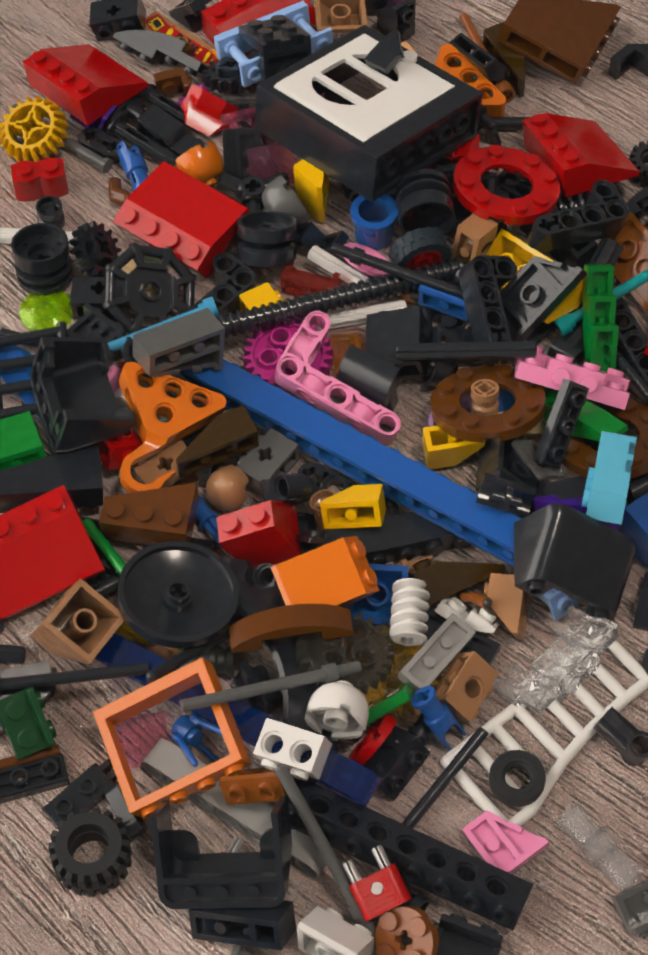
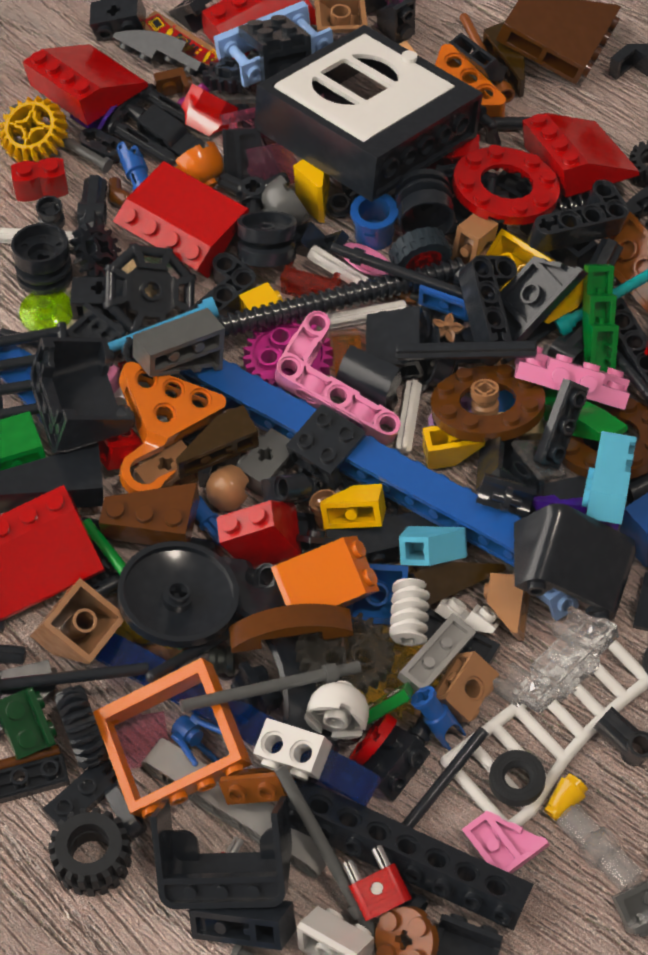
(81, 727): none -> black gear
(93, 202): none -> black piece
(324, 445): none -> black bracket
(339, 200): none -> black plate
(386, 53): black slope -> none
(408, 416): none -> white axle
(432, 545): none -> medium azure slope
(448, 327): none -> medium nougat plant
(472, 597): dark orange piece -> none
(567, 793): none -> yellow cone

